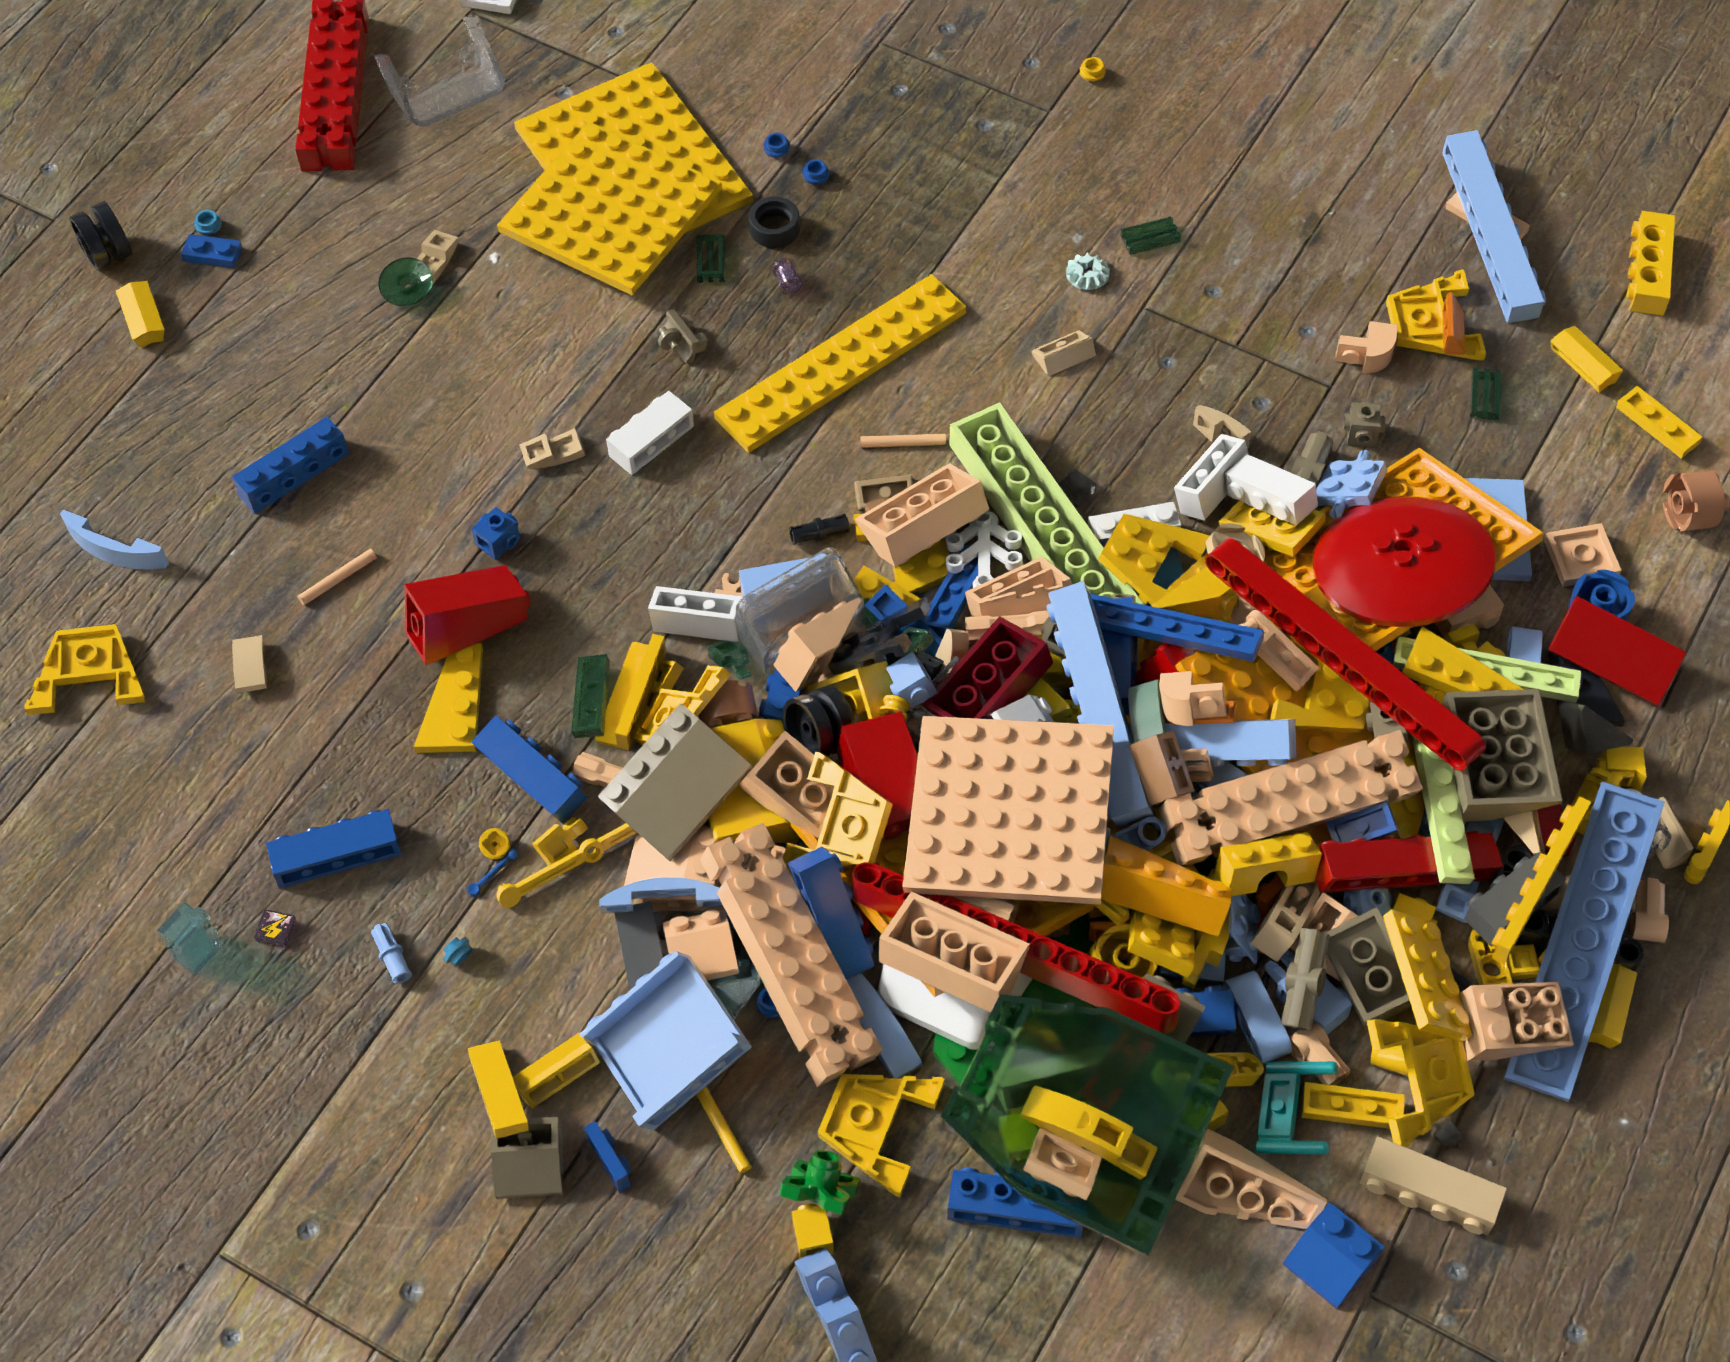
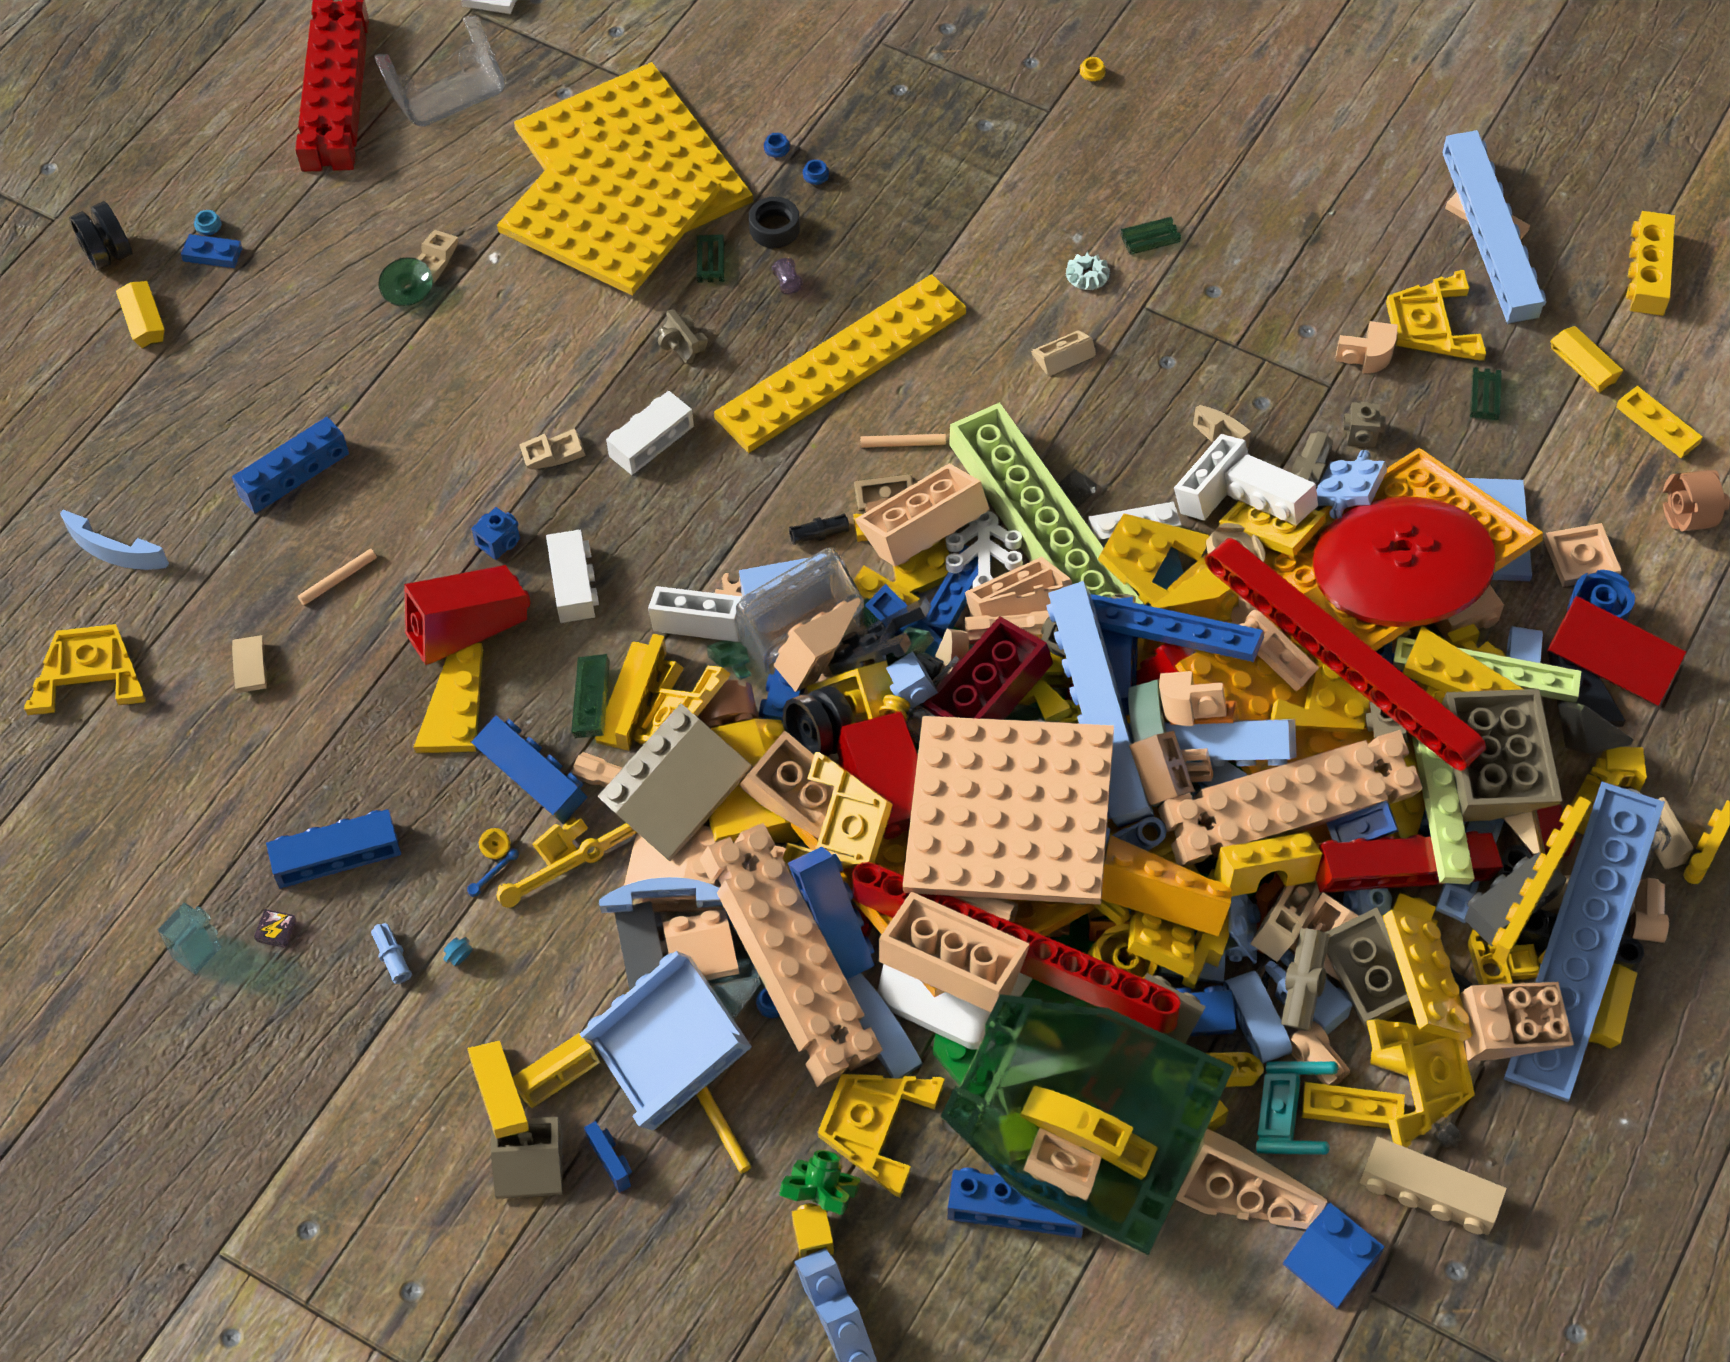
(572, 576): none -> white brick
(1025, 709): white slope -> none
(1453, 326): orange slope -> none

